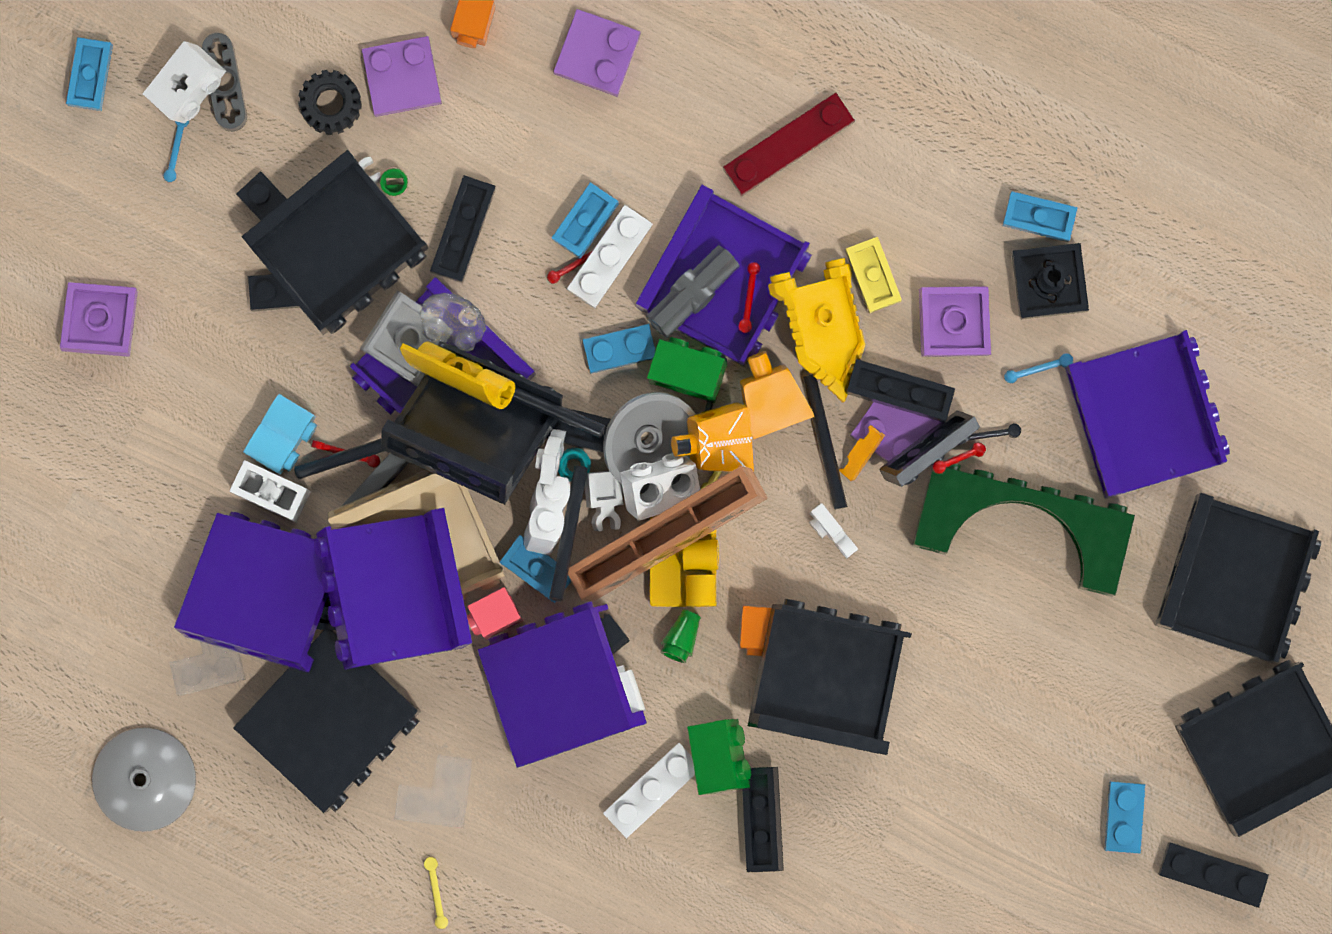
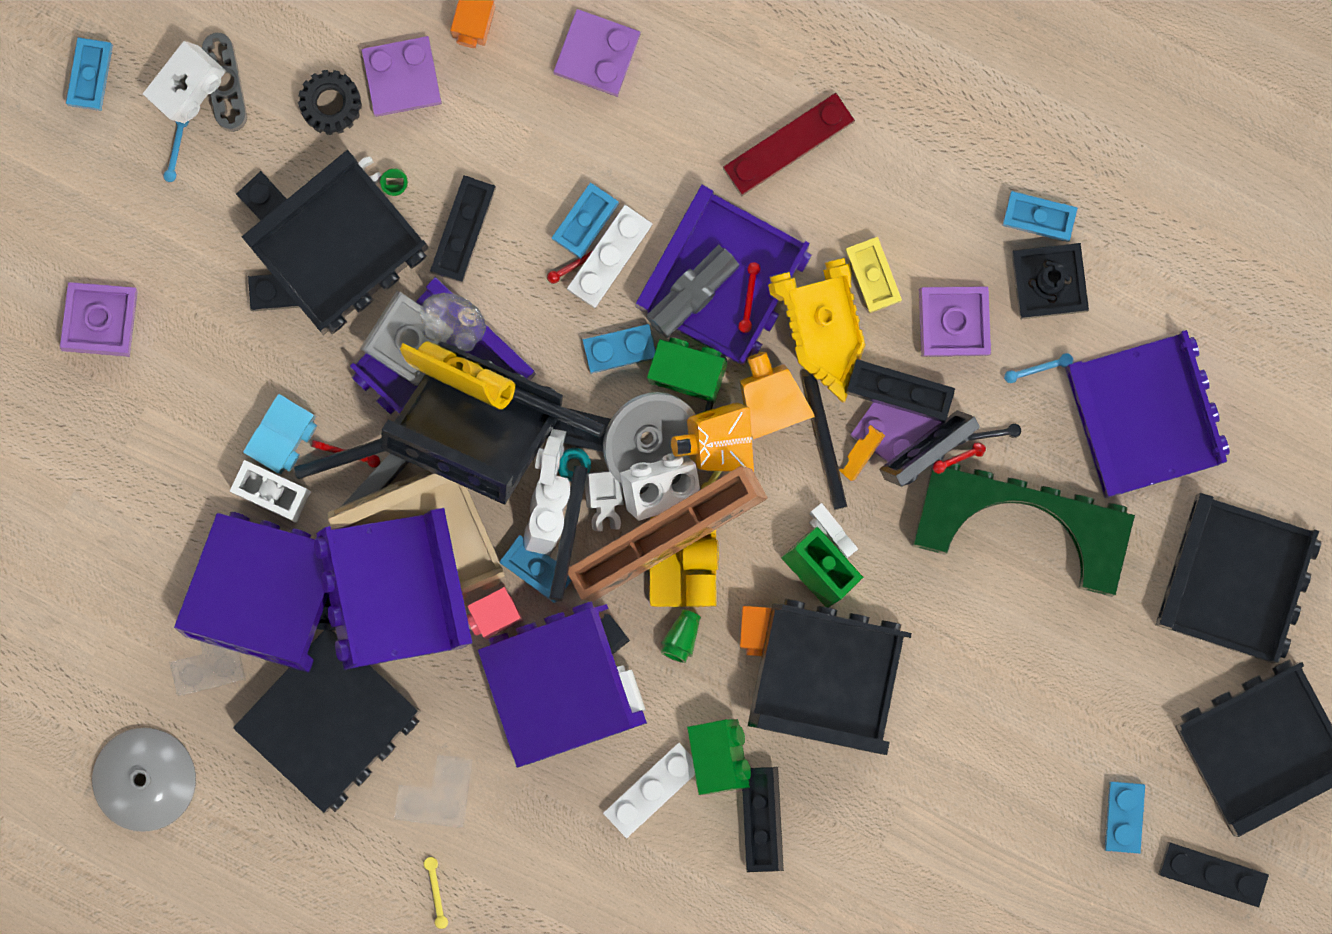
(822, 567): none -> green brick

